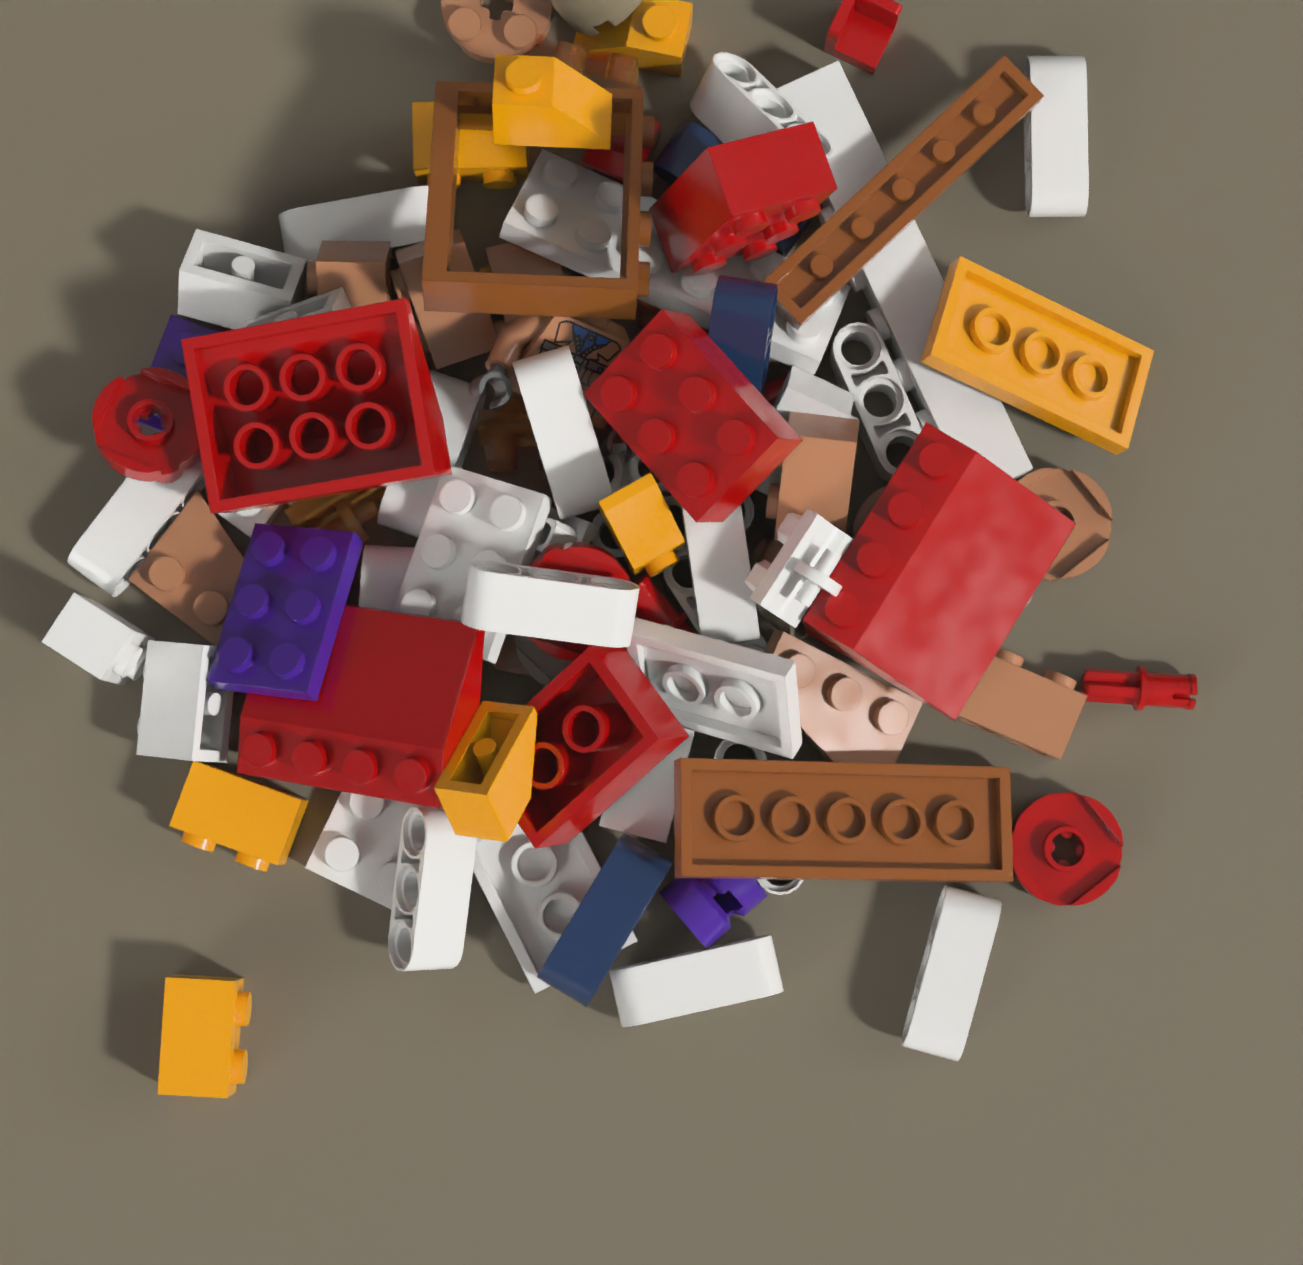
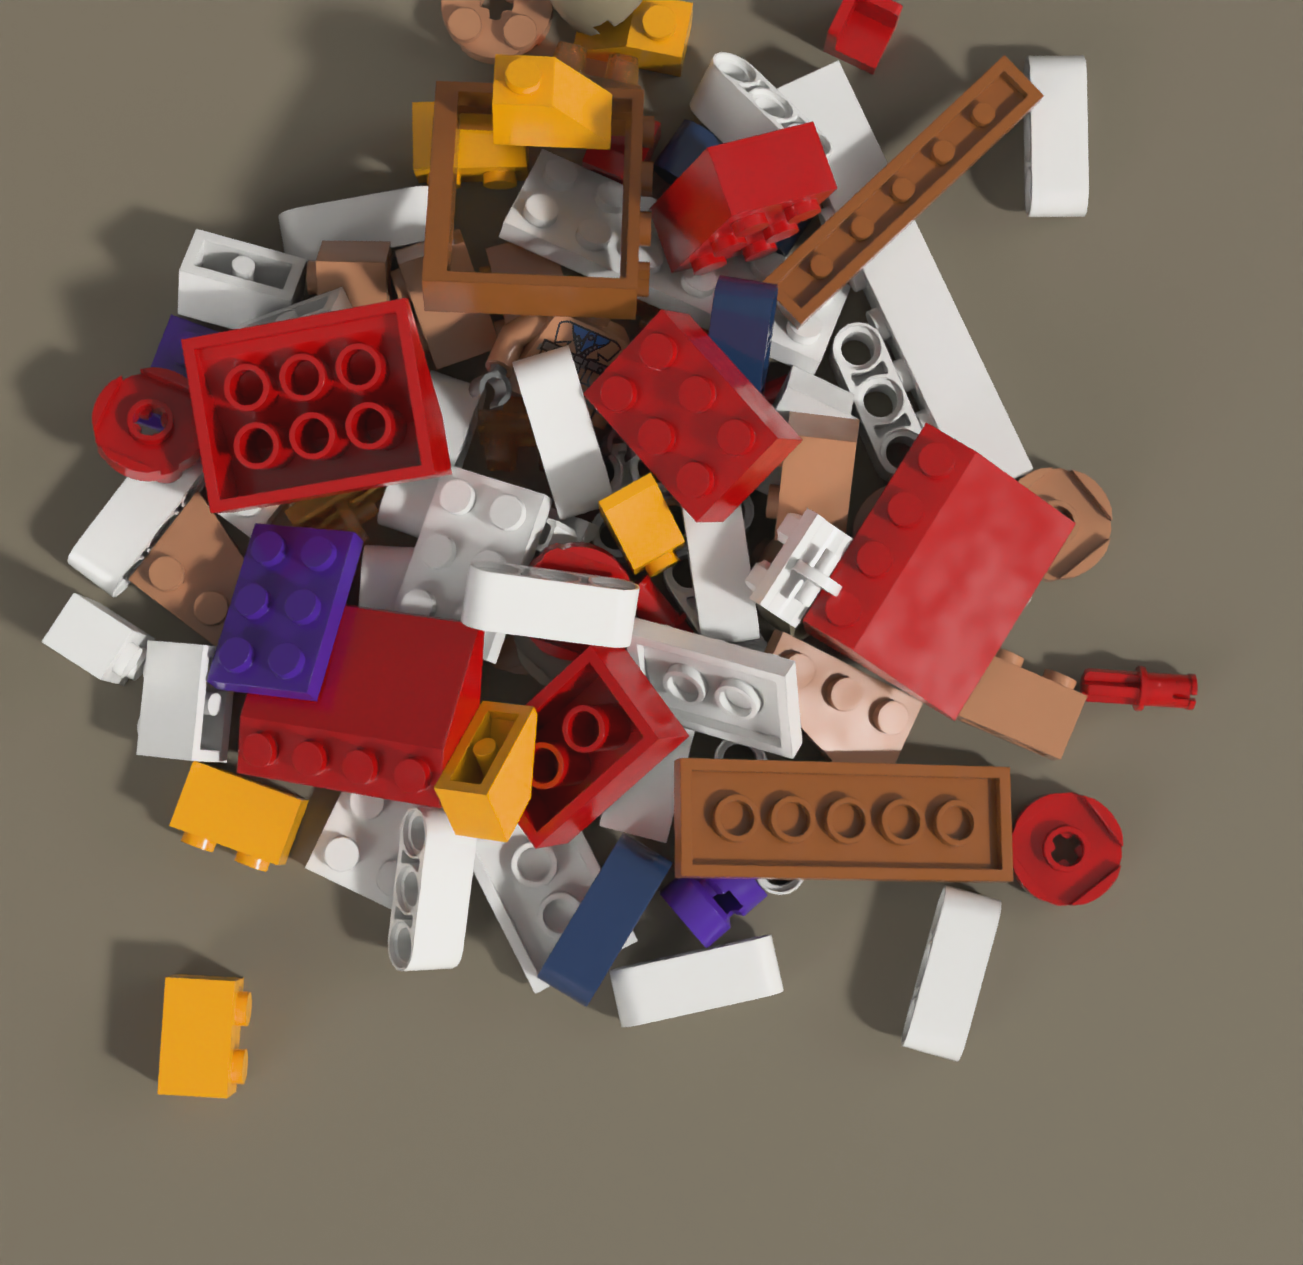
(1037, 356): light orange plate -> none

